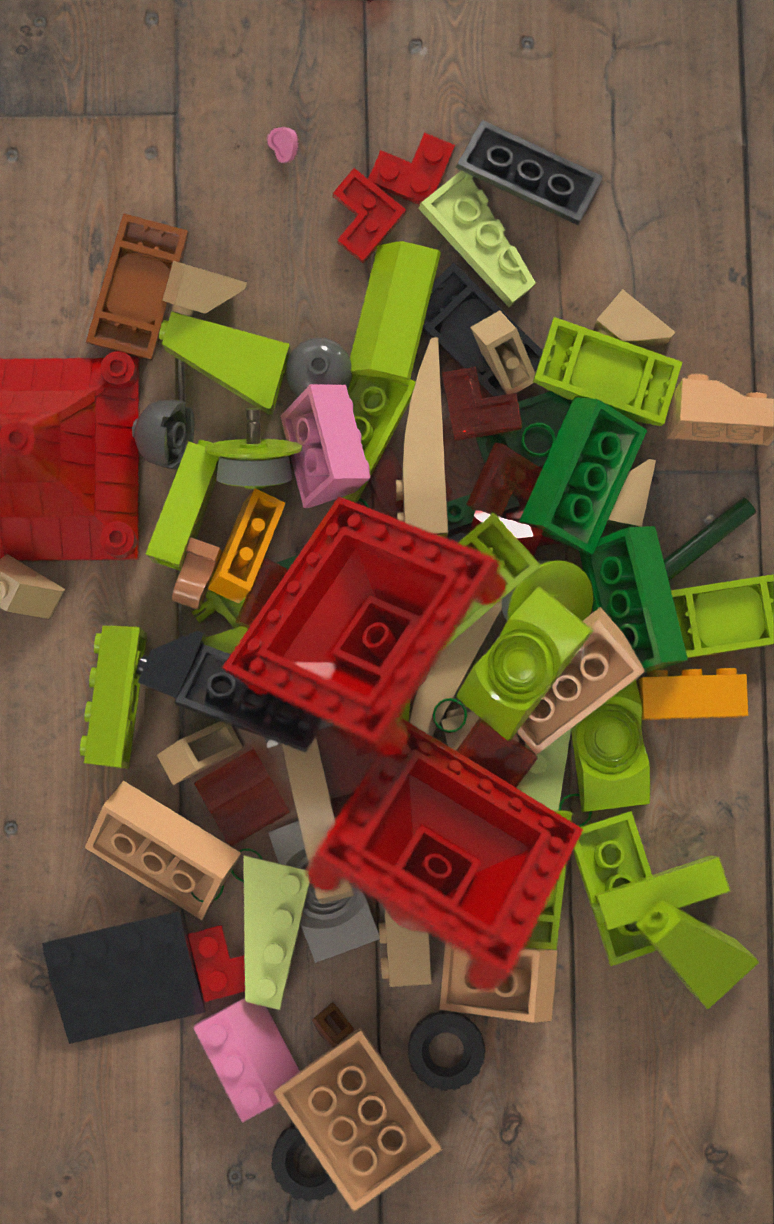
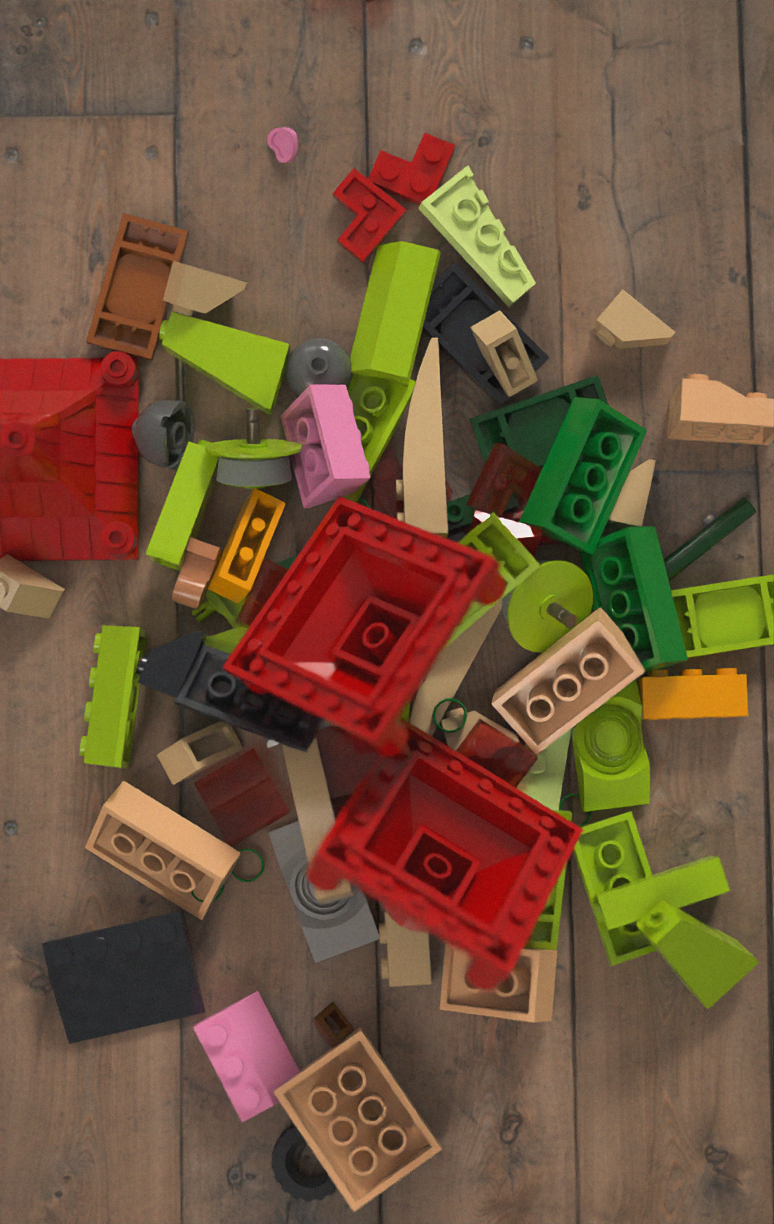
(216, 969): red plate -> none
(272, 920): yellowish green wing -> none
(438, 1076): black tyre -> none
(477, 416): clear red plate -> none
(523, 663): lime slope -> none
(529, 172): black slope -> none
(537, 425): green axle -> none
(607, 369): lime slope -> none

